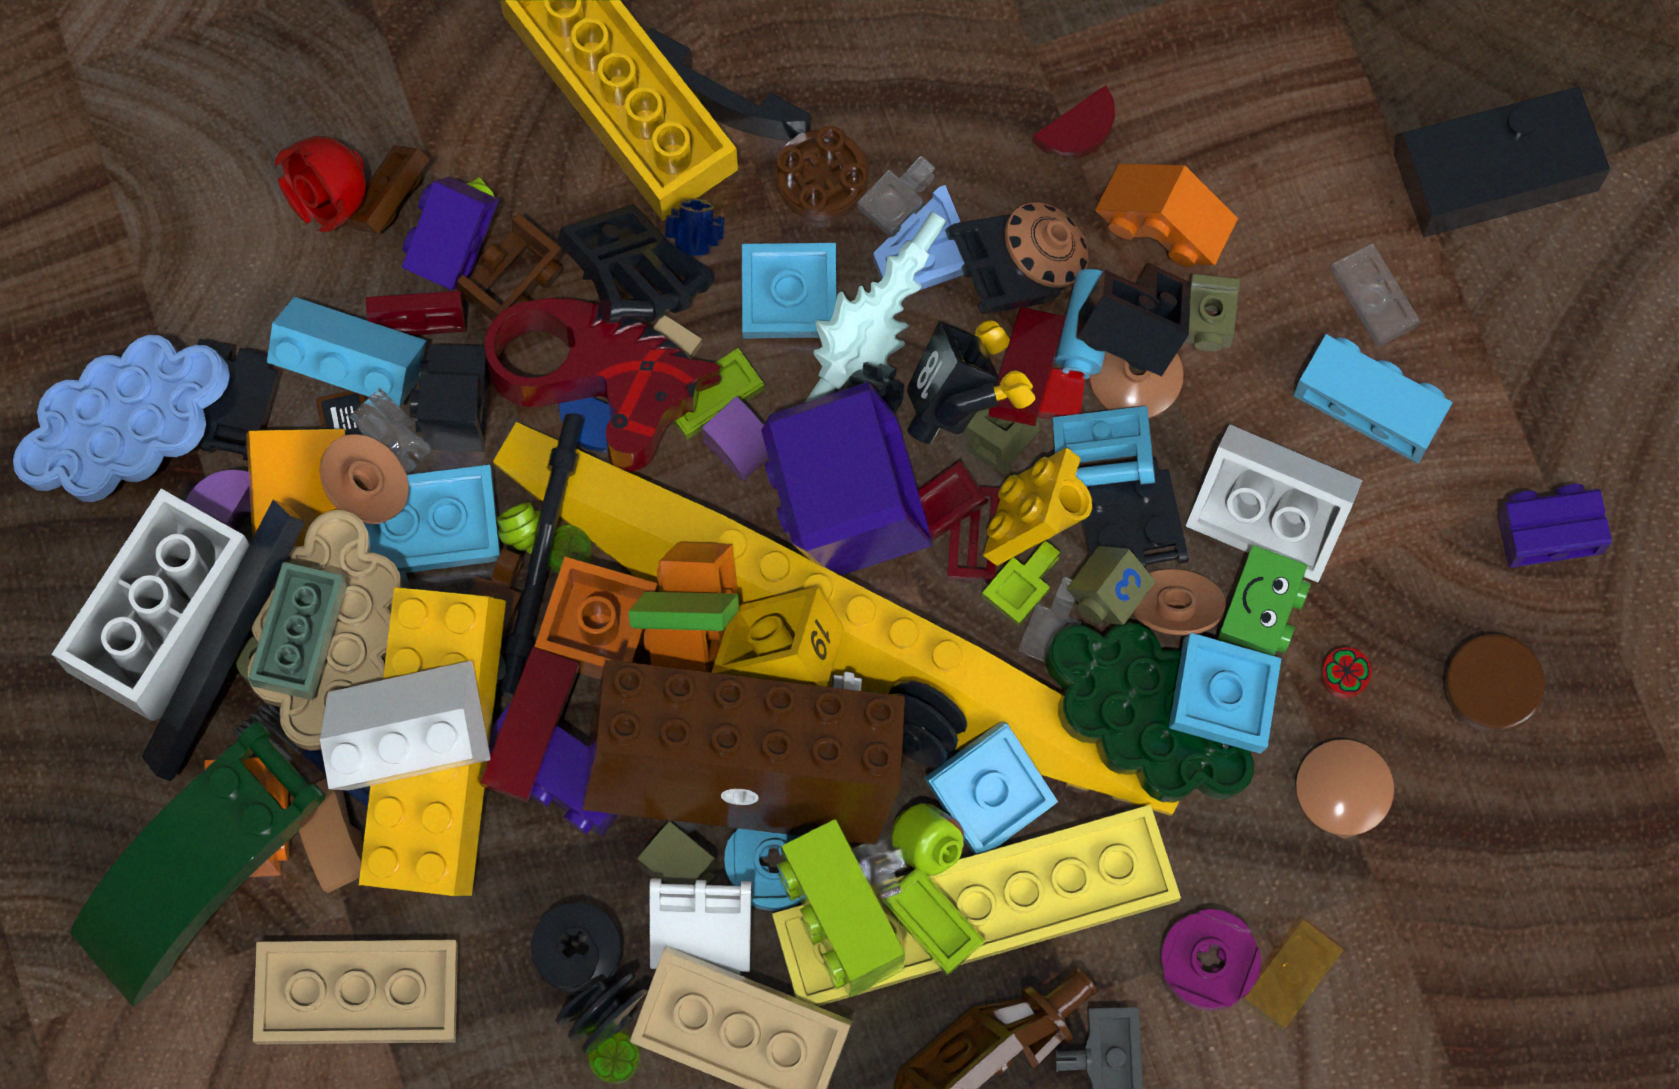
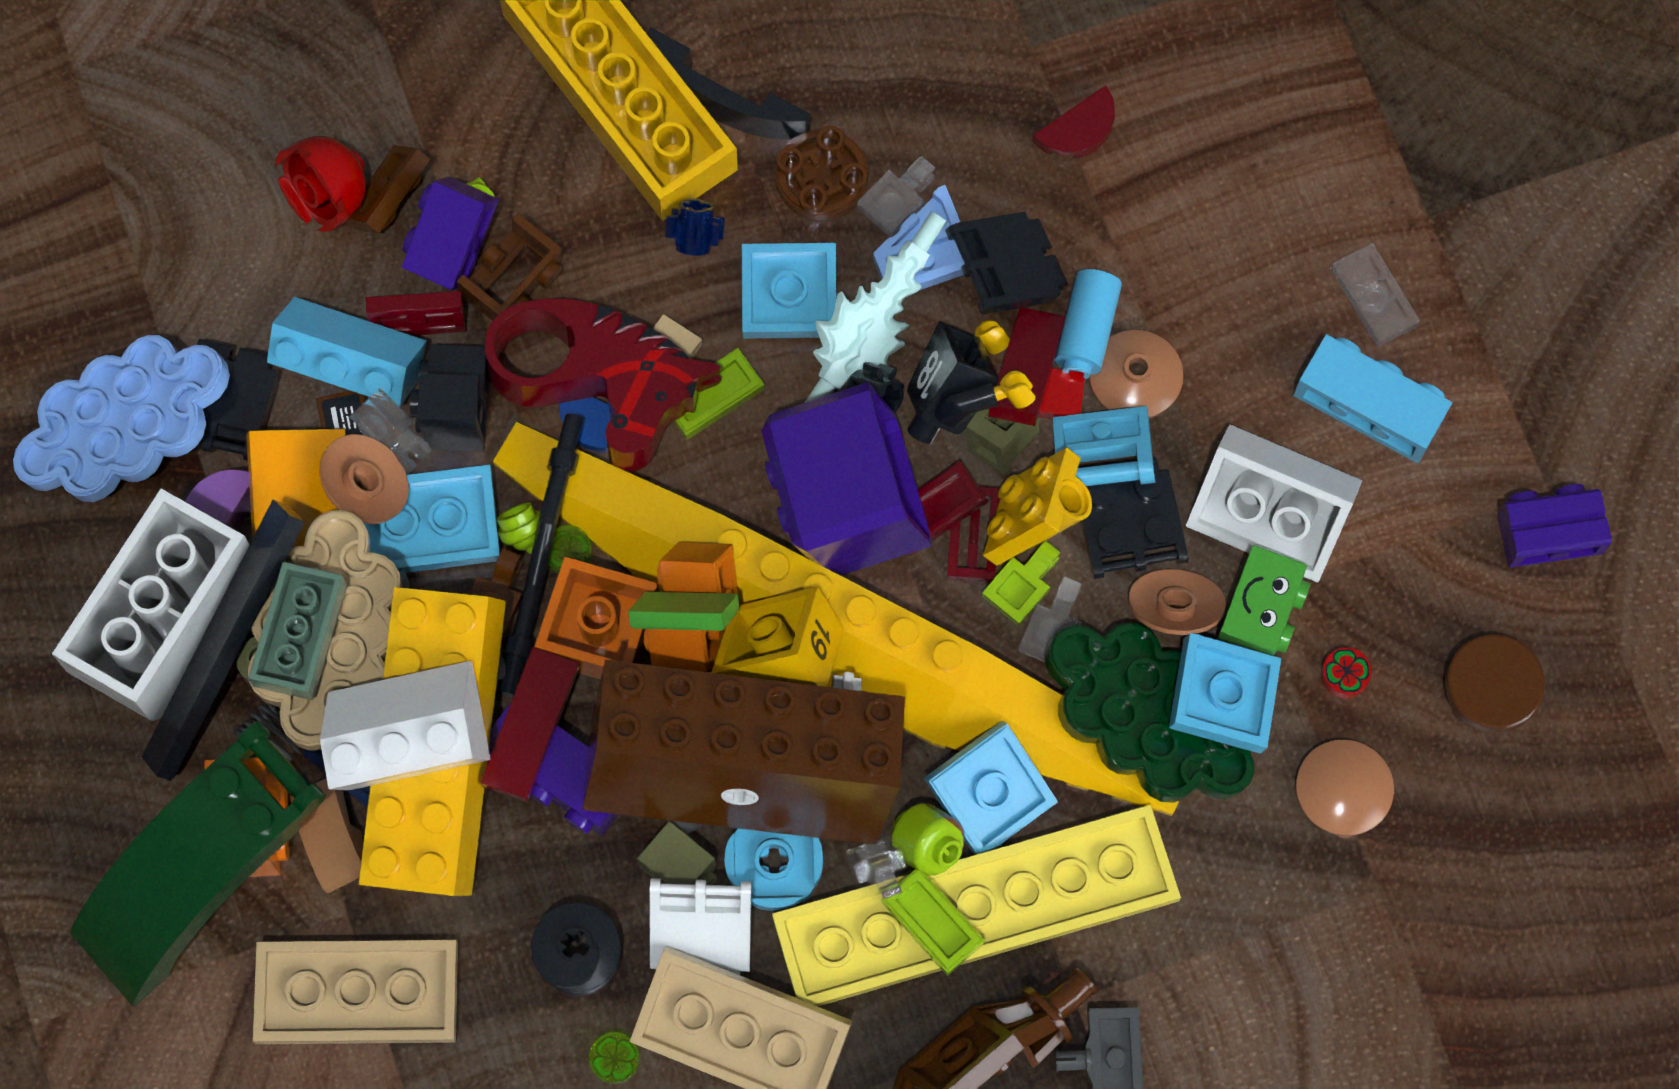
(600, 1012): black piece -> none
(617, 244): black plate -> none
(736, 438): medium lavender brick -> none
(840, 909): lime piece -> none
(928, 723): black piece -> none
(1046, 244): nougat dish -> none
(1110, 585): olive brick -> none
(1138, 320): black brick -> none
(1168, 207): orange brick -> none
(1218, 295): olive brick -> none
(1235, 948): magenta plate -> none
(1293, 975): clear yellow plate -> none
(1501, 161): black brick -> none

